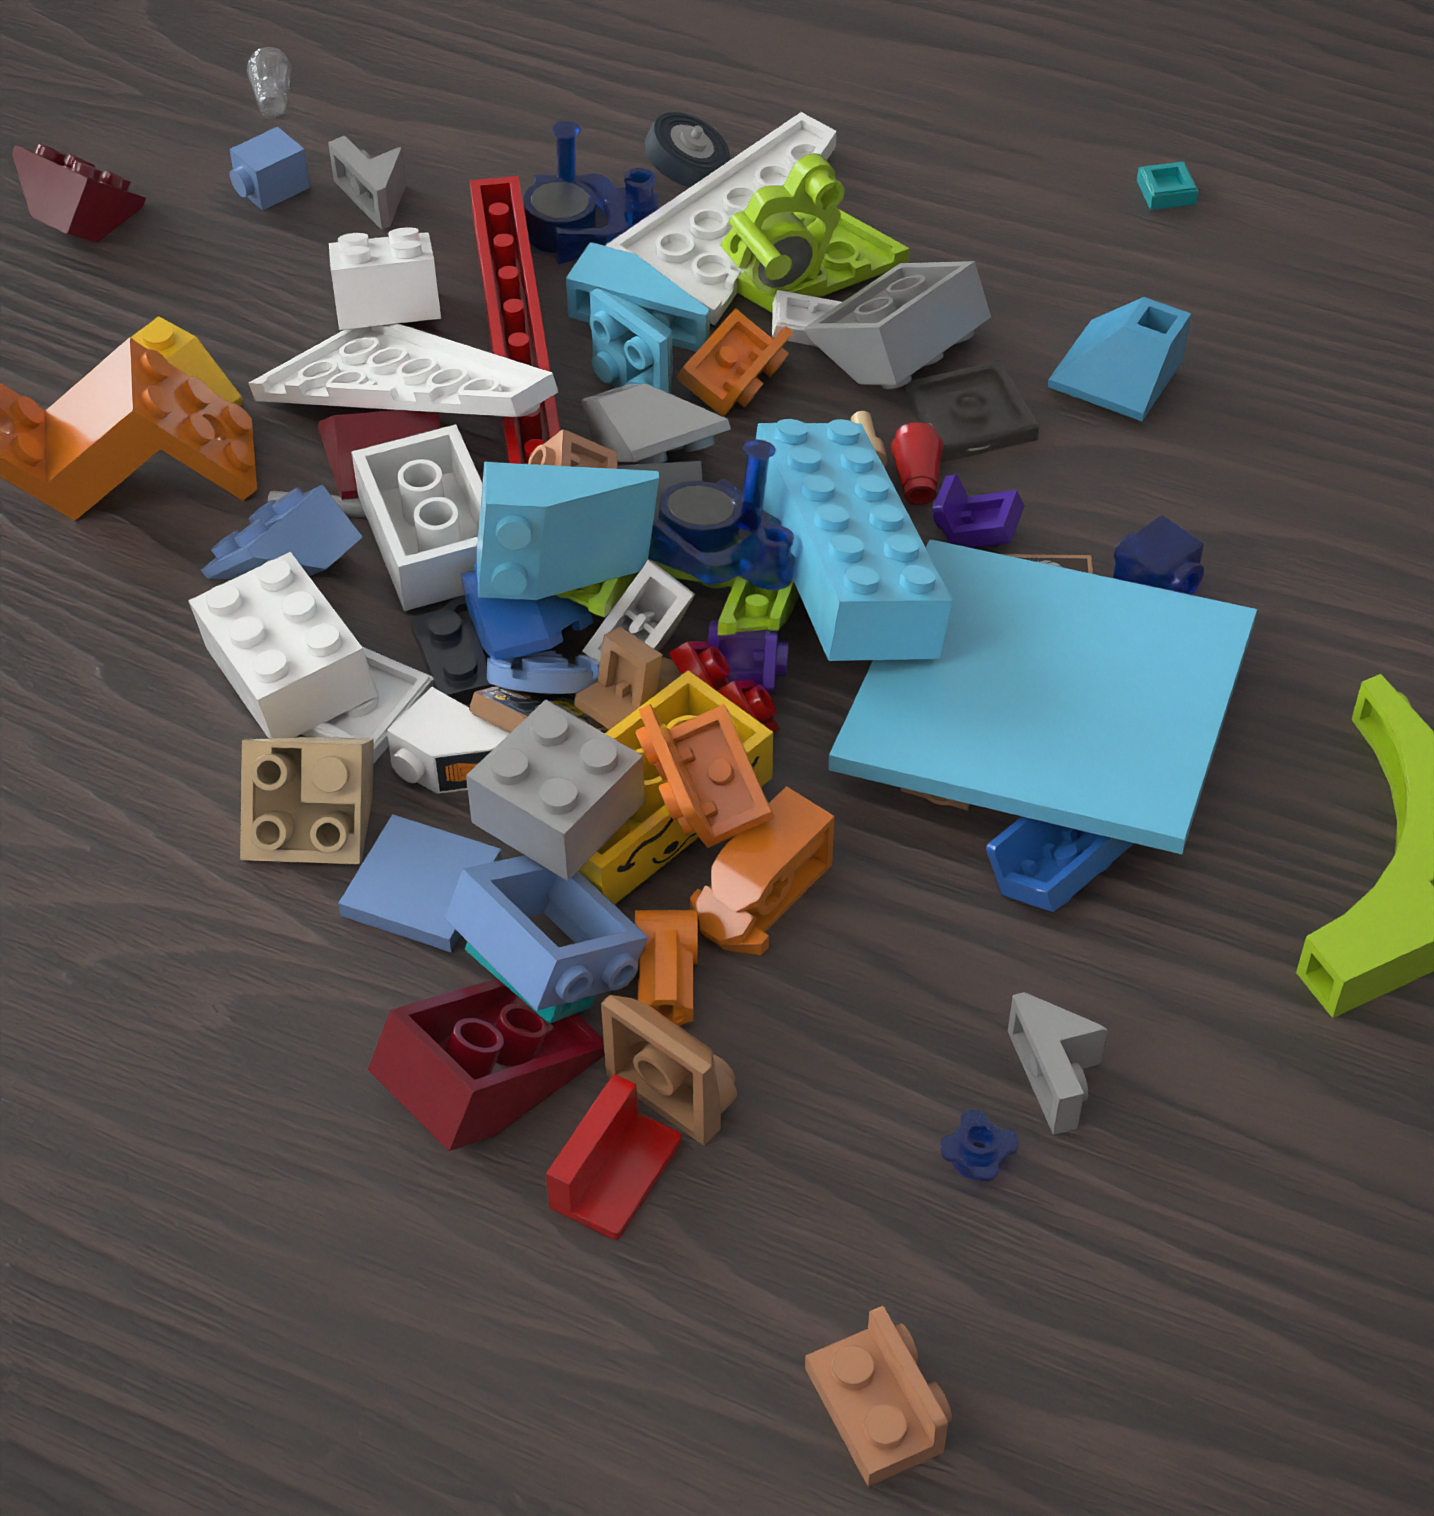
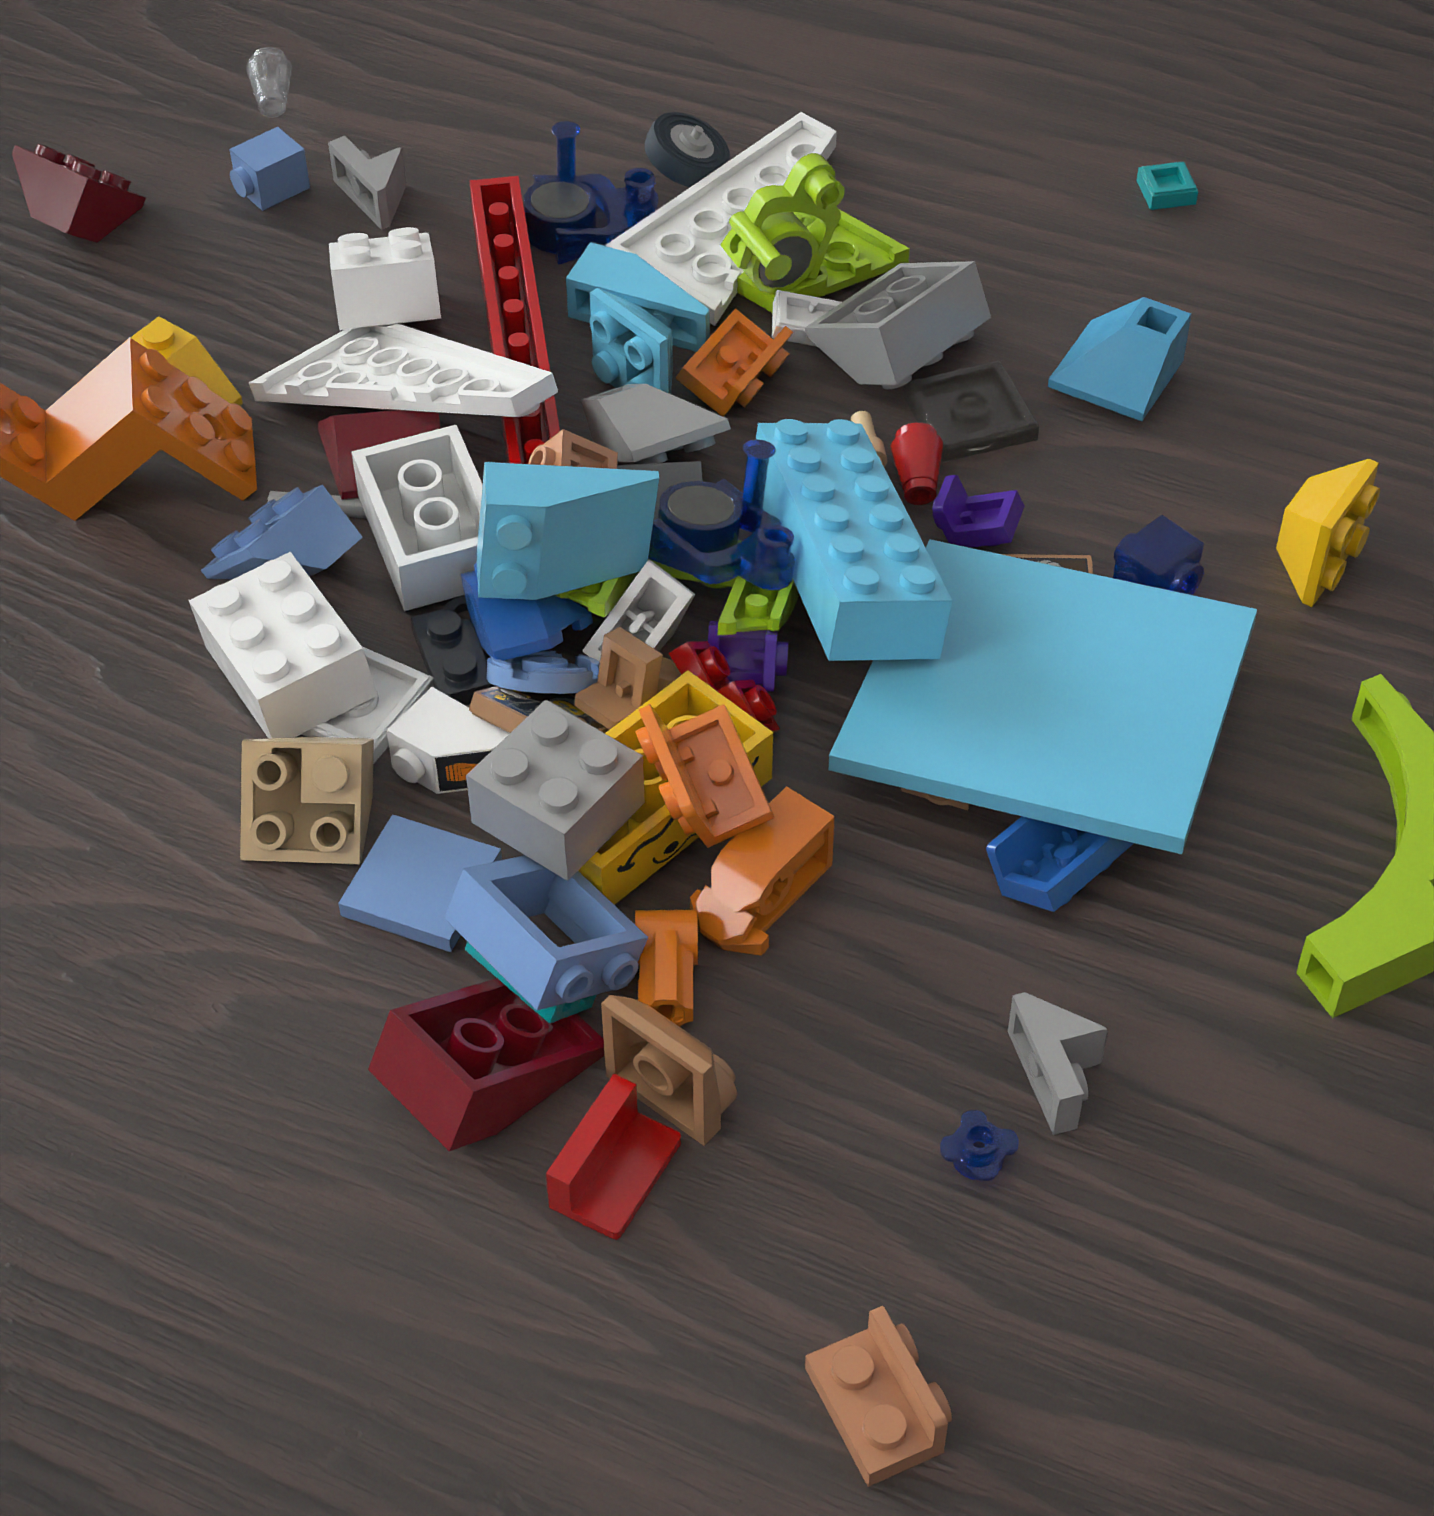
(1326, 527): none -> yellow slope

